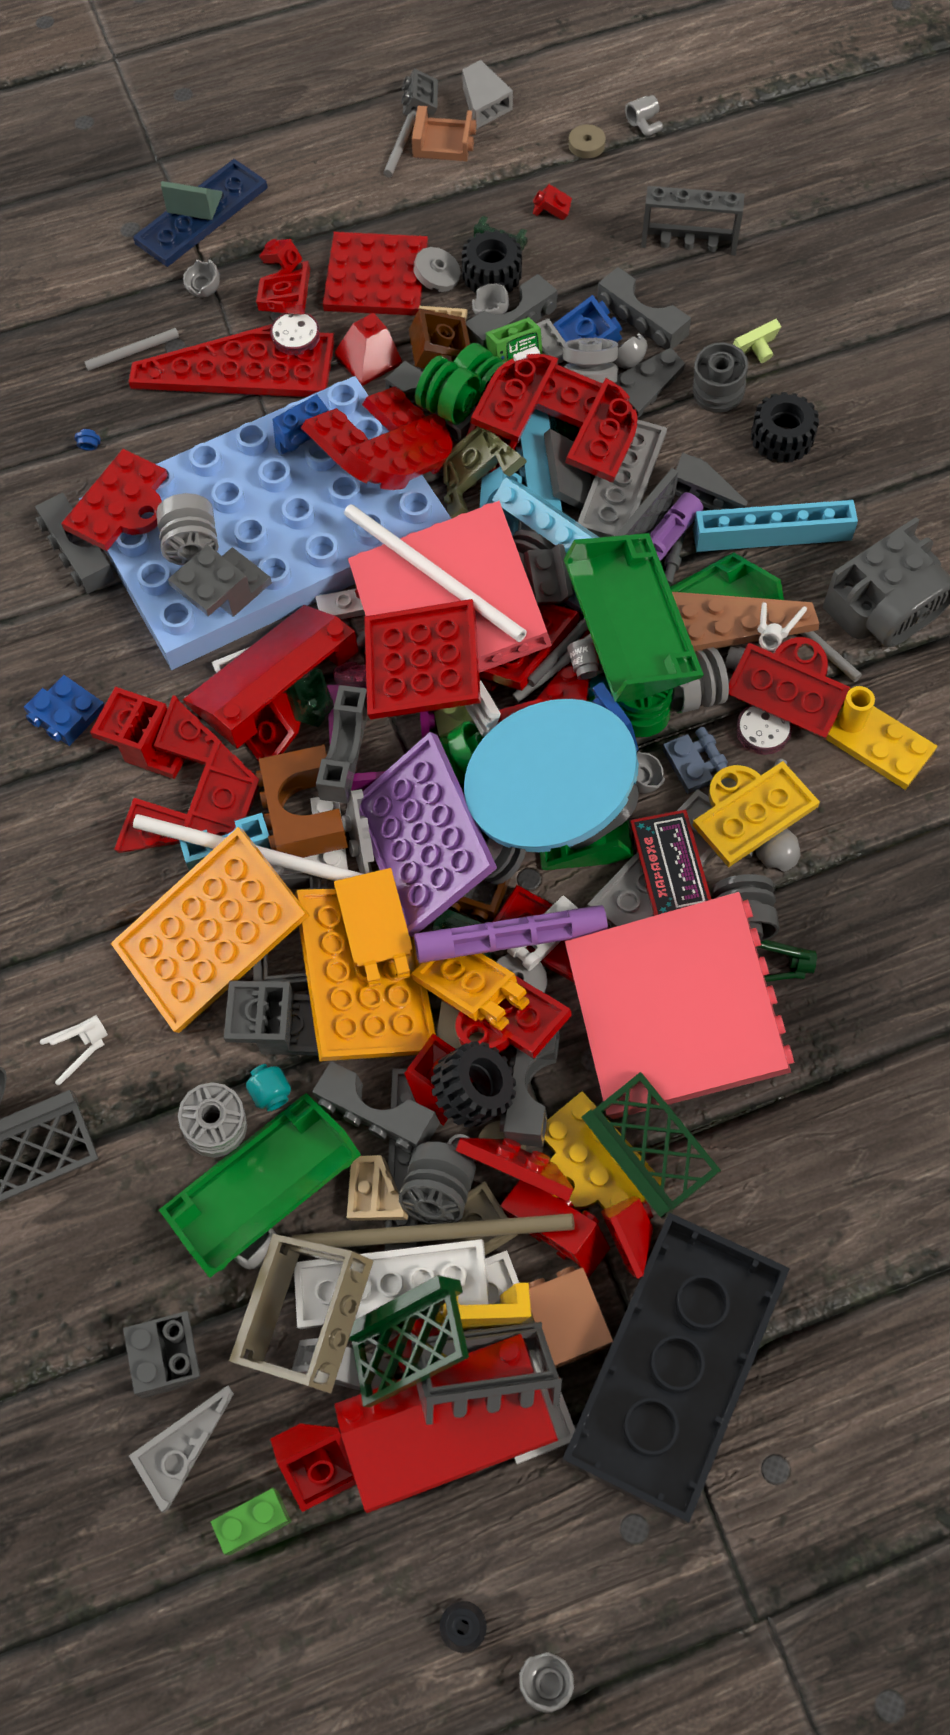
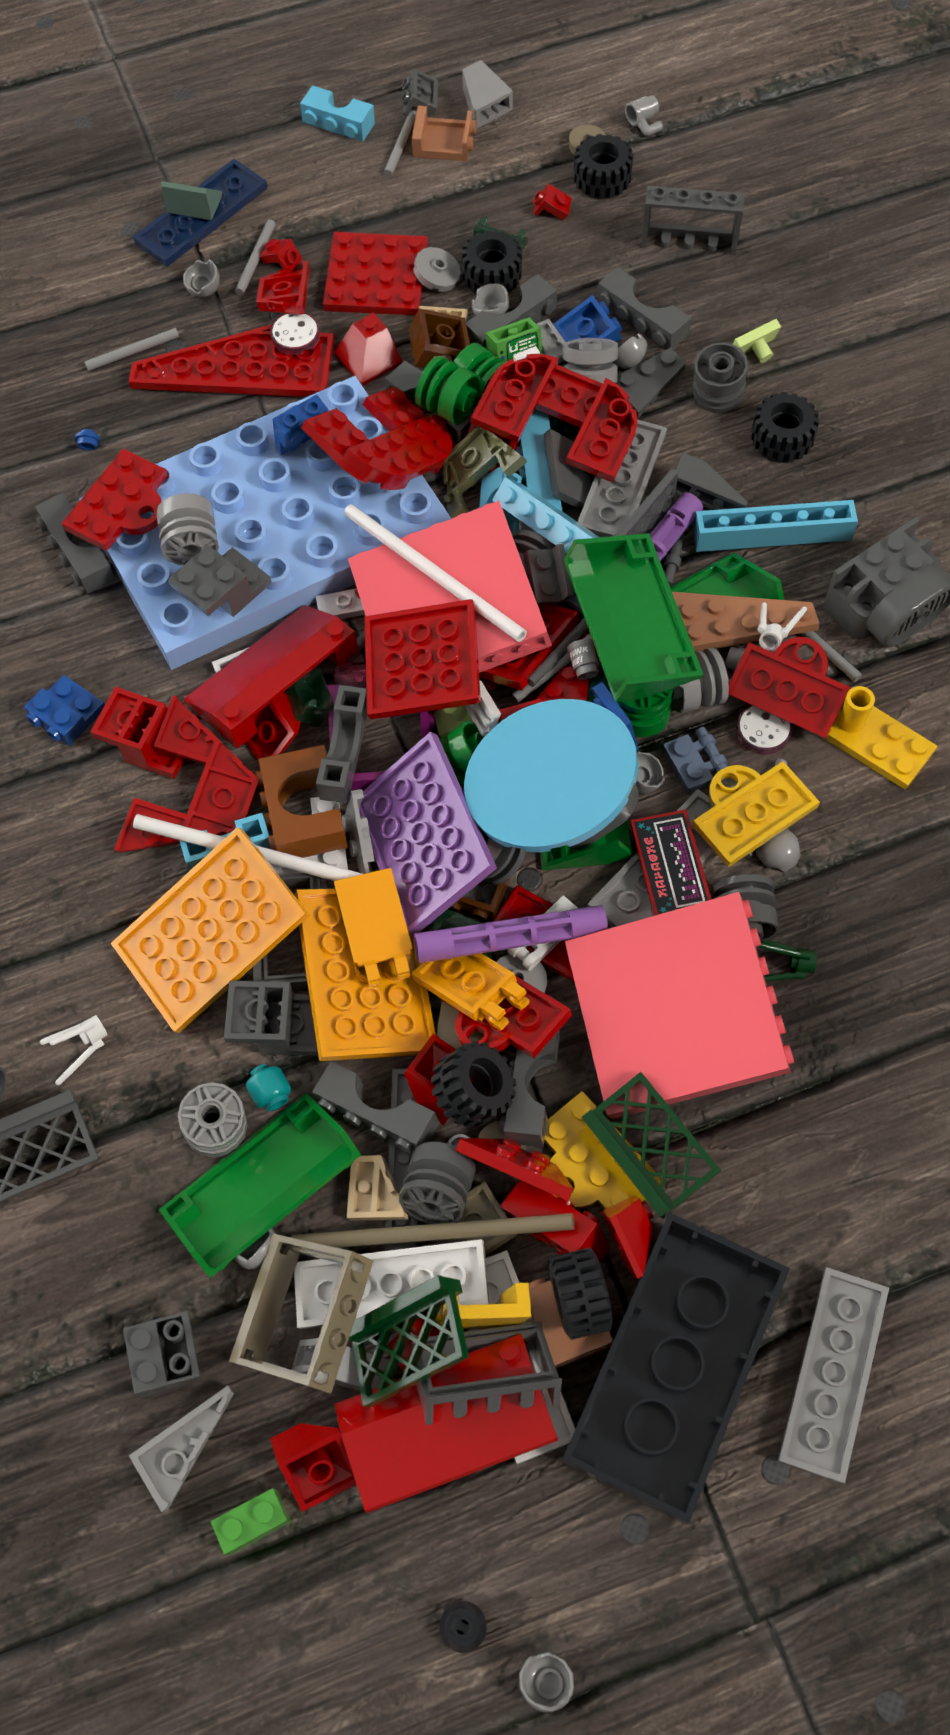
(254, 258): none -> light grey bar
(351, 121): none -> medium azure arch
(580, 1293): none -> black tyre
(603, 166): none -> black tyre
(833, 1376): none -> light grey plate

